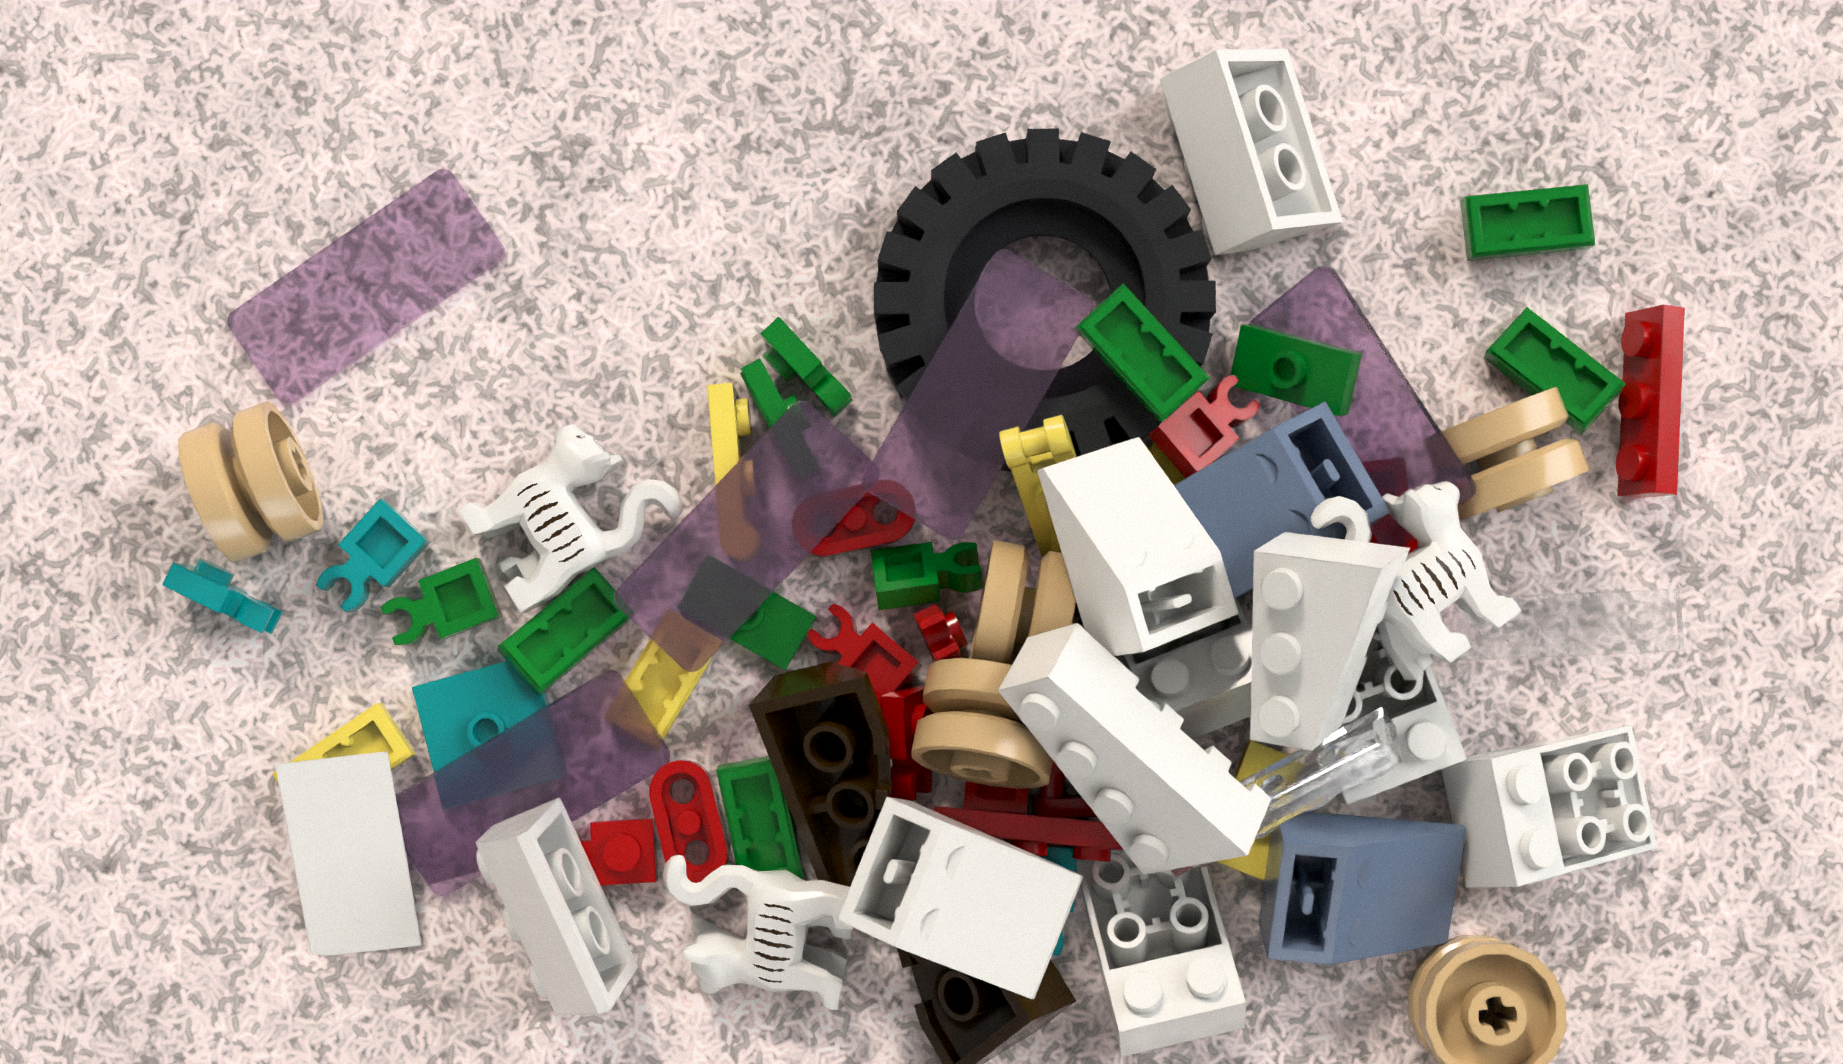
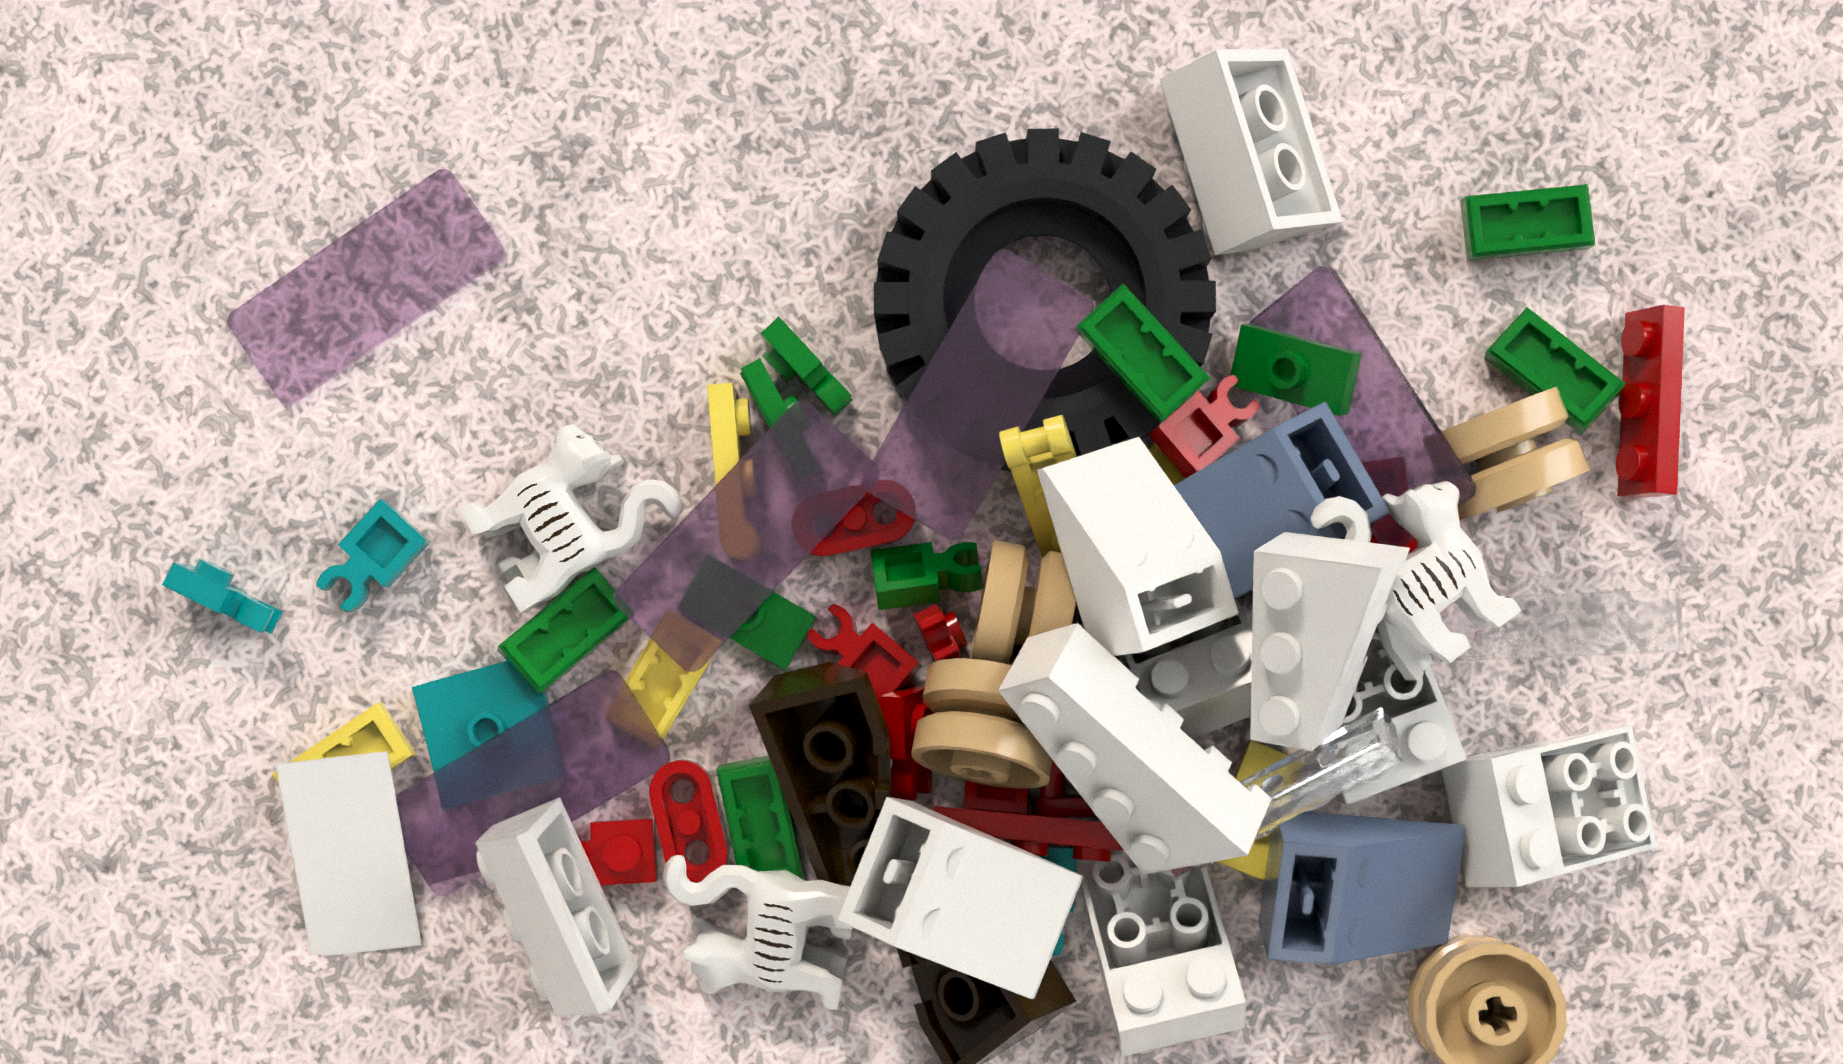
(250, 482): tan wheel -> none
(452, 602): green plate -> none

